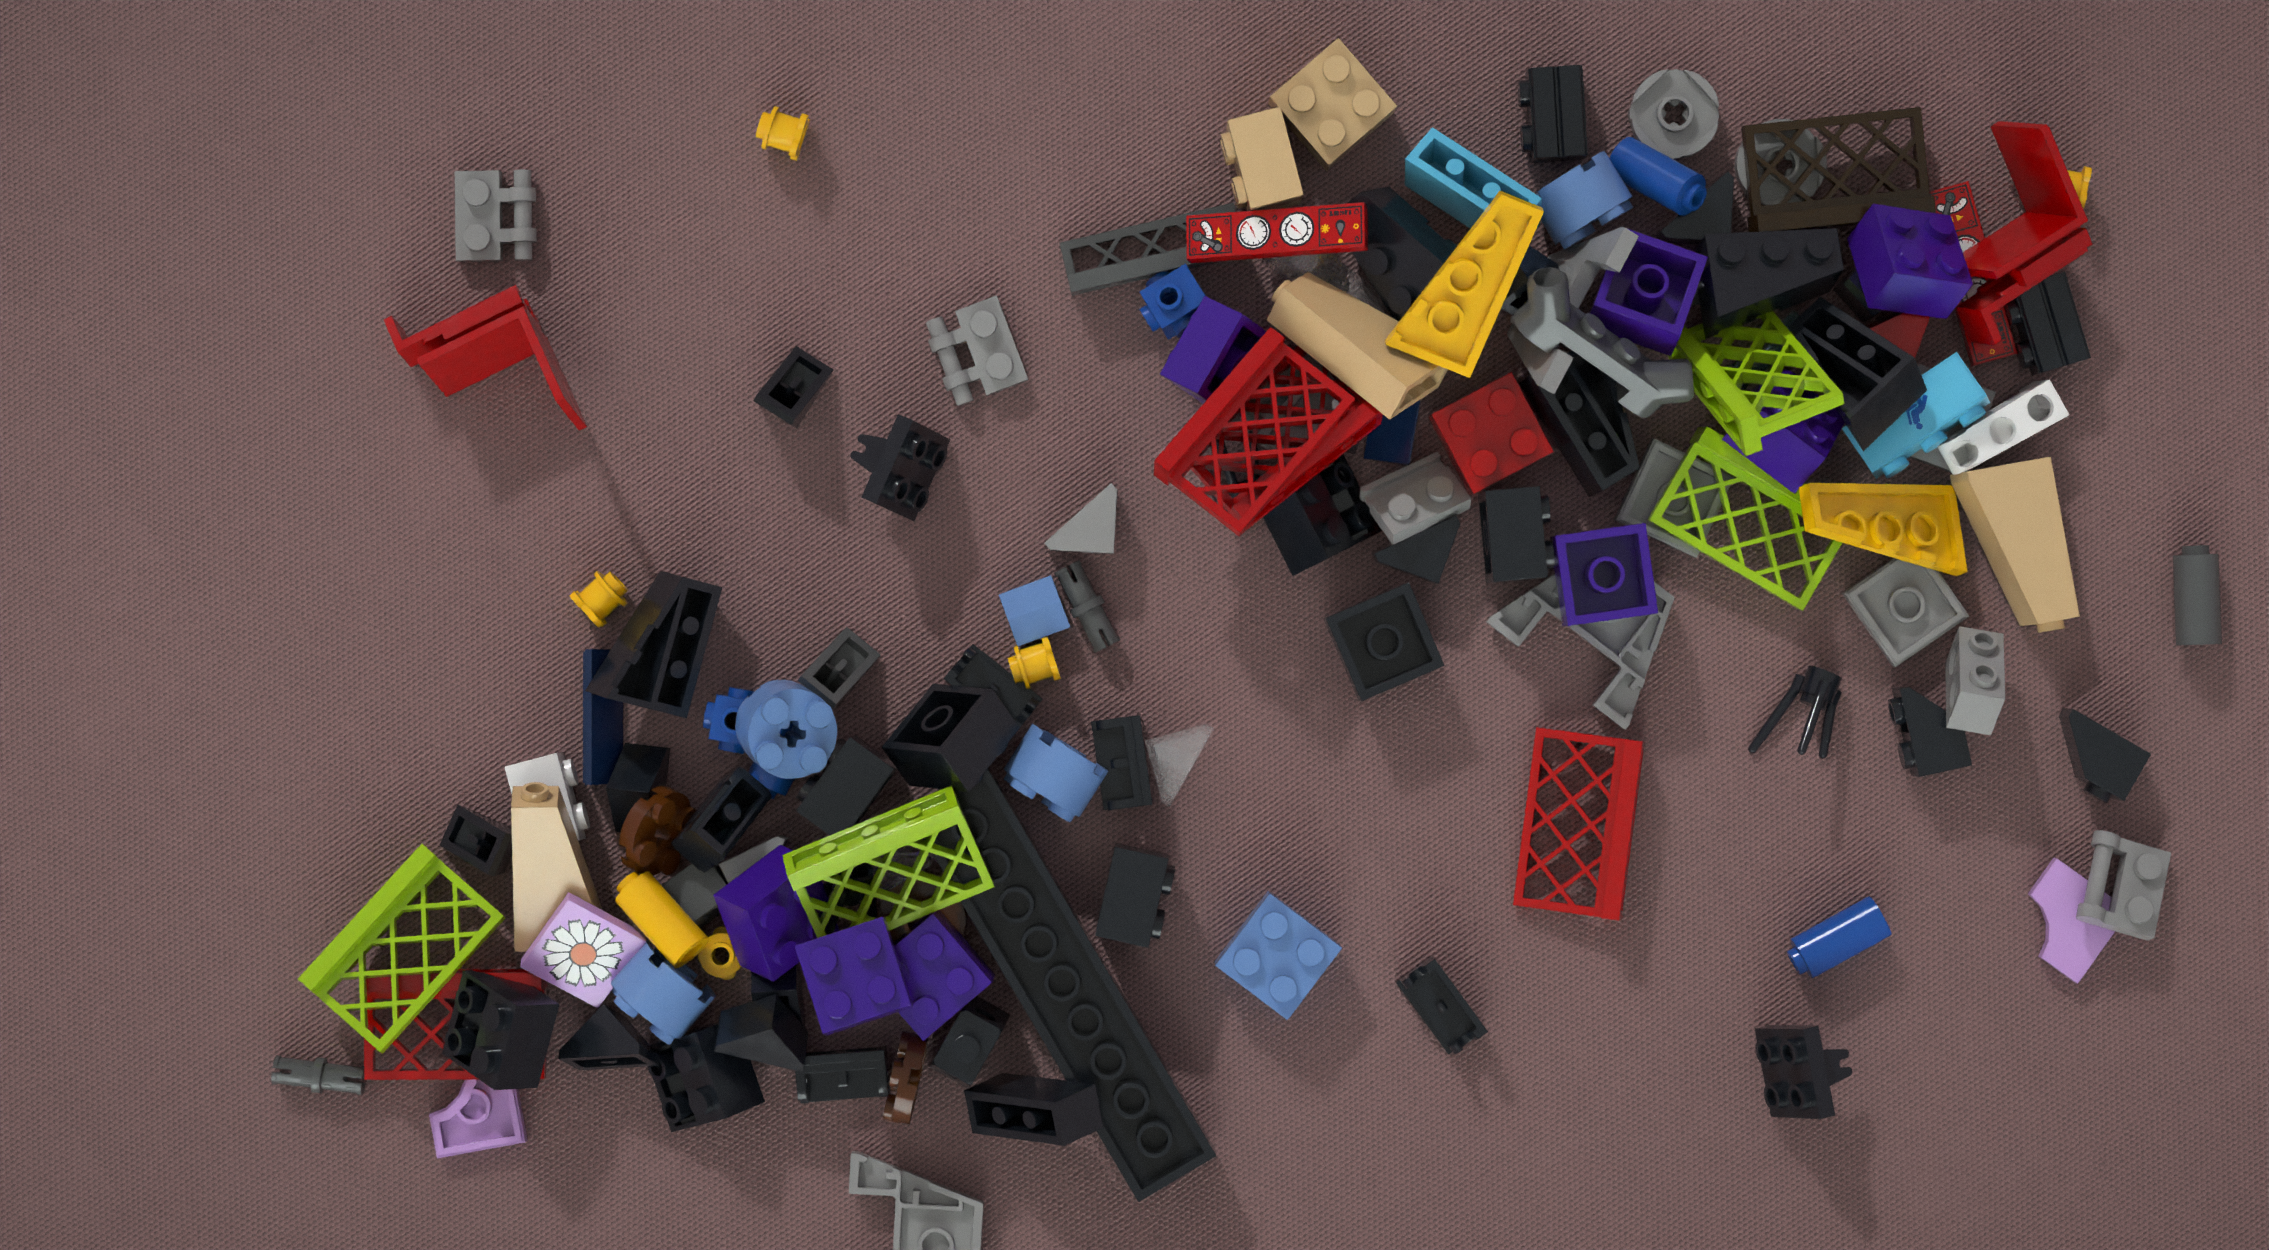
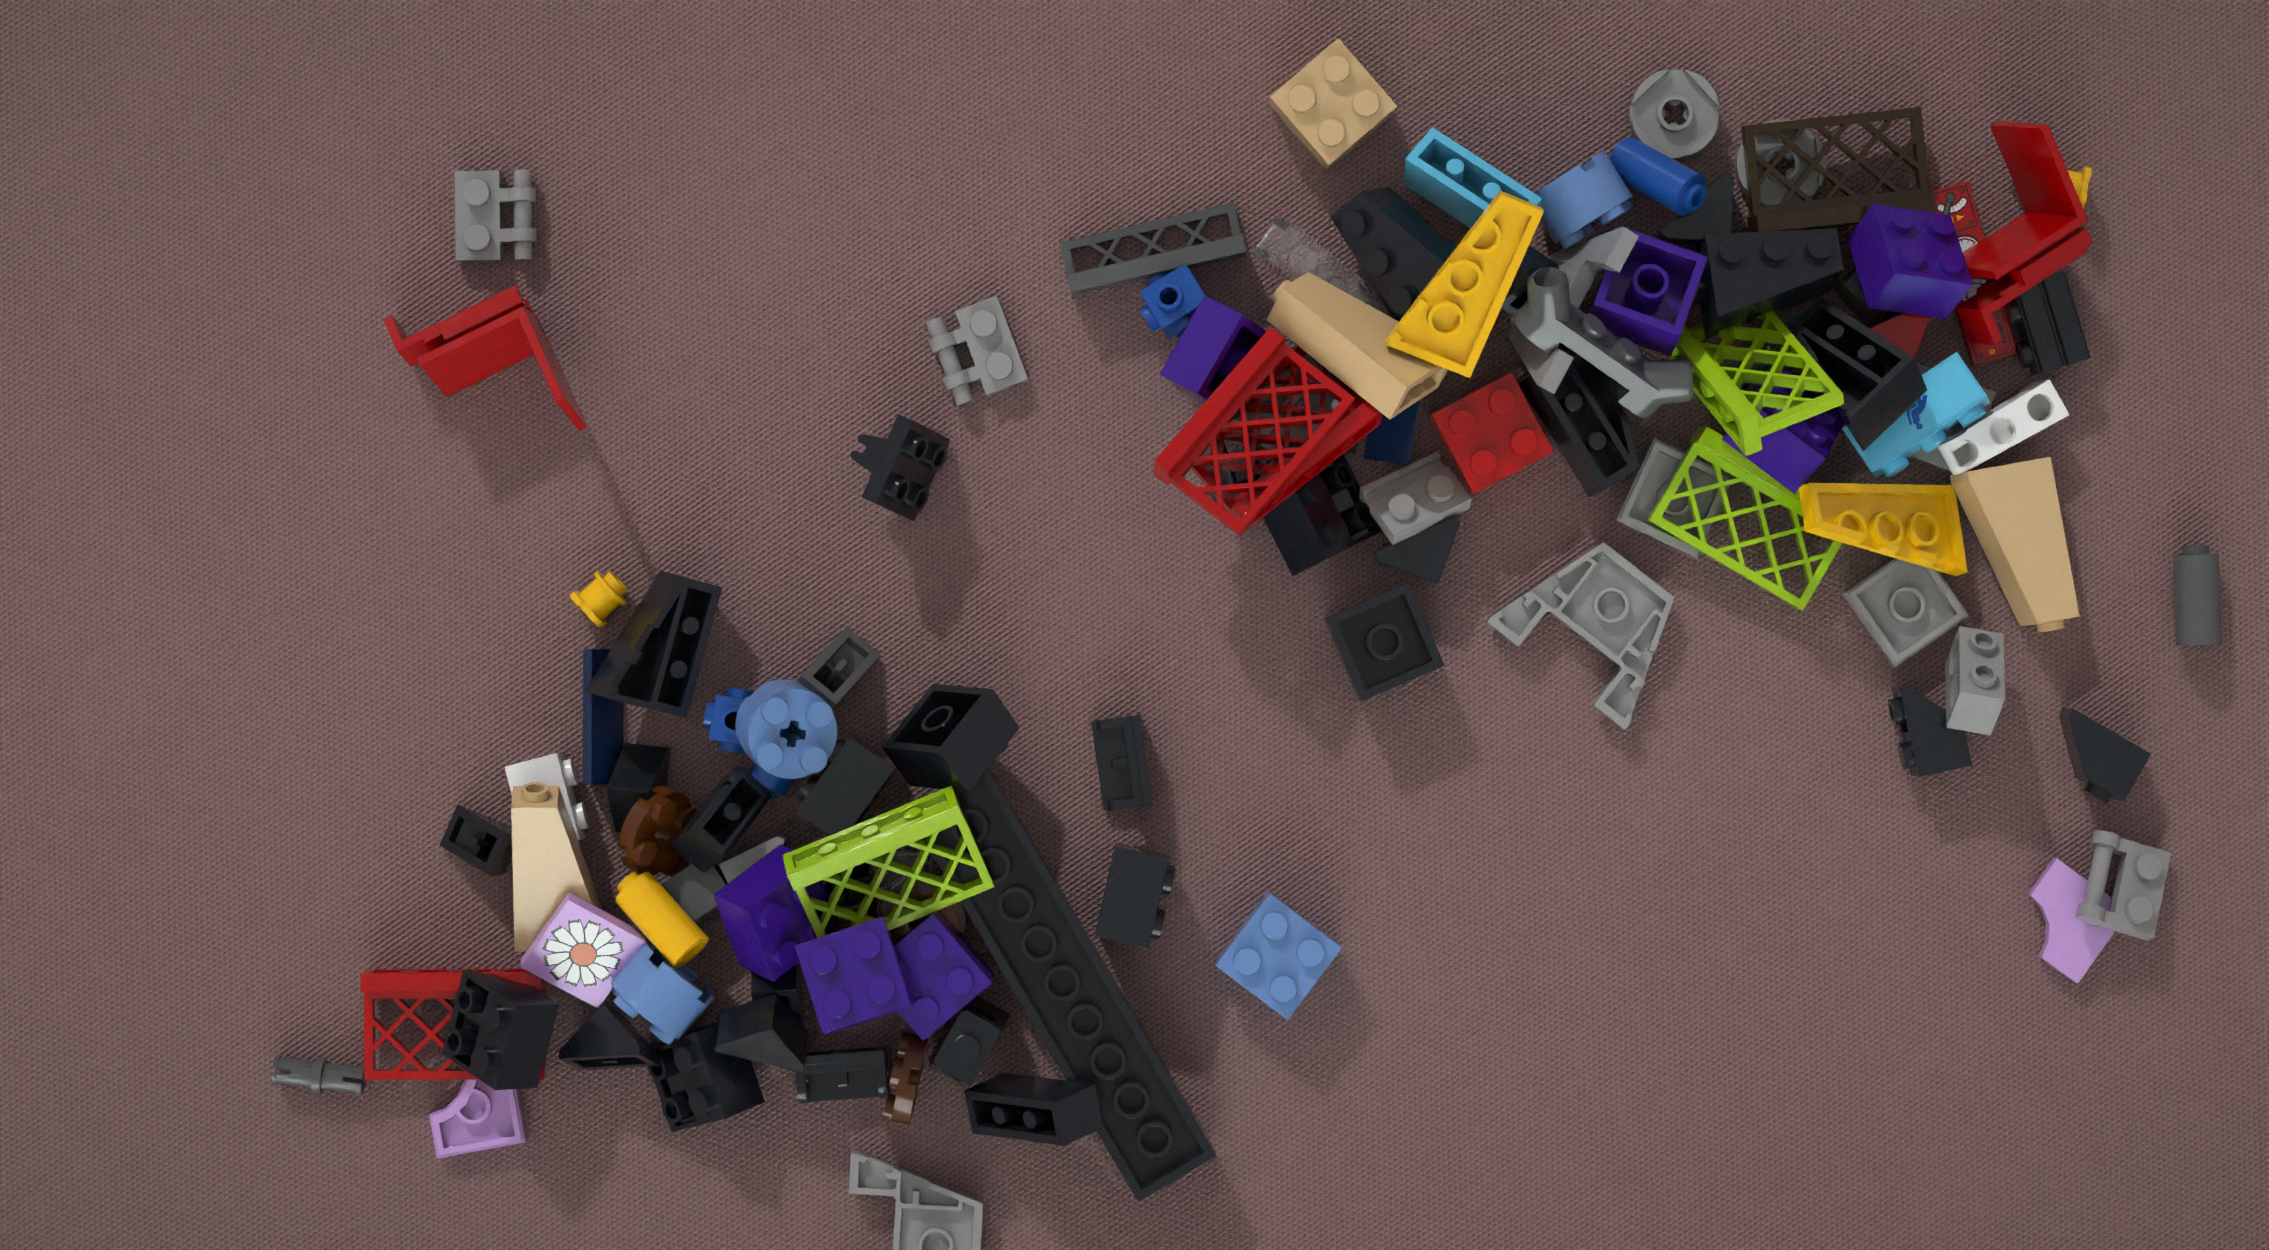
(374, 921): lime fence -> none
(708, 960): yellow brick -> none
(783, 131): yellow brick -> none
(794, 386): black slope -> none
(981, 671): black hinge -> none
(1034, 610): medium blue piece -> none
(1034, 663): yellow brick -> none
(1054, 771): medium blue brick -> none
(1087, 606): dark grey pin -> none
(1091, 528): light grey slope -> none
(1174, 756): clear slope -> none
(1262, 161): tan brick -> none
(1277, 232): red tile -> none
(1441, 1005): black hinge -> none
(1515, 534): black brick -> none
(1554, 114): black brick -> none
(1604, 575): dark purple brick -> none
(1617, 832): red fence -> none
(1798, 1071): black plate -> none
(1820, 692): black plant -> none
(1838, 938): blue brick -> none

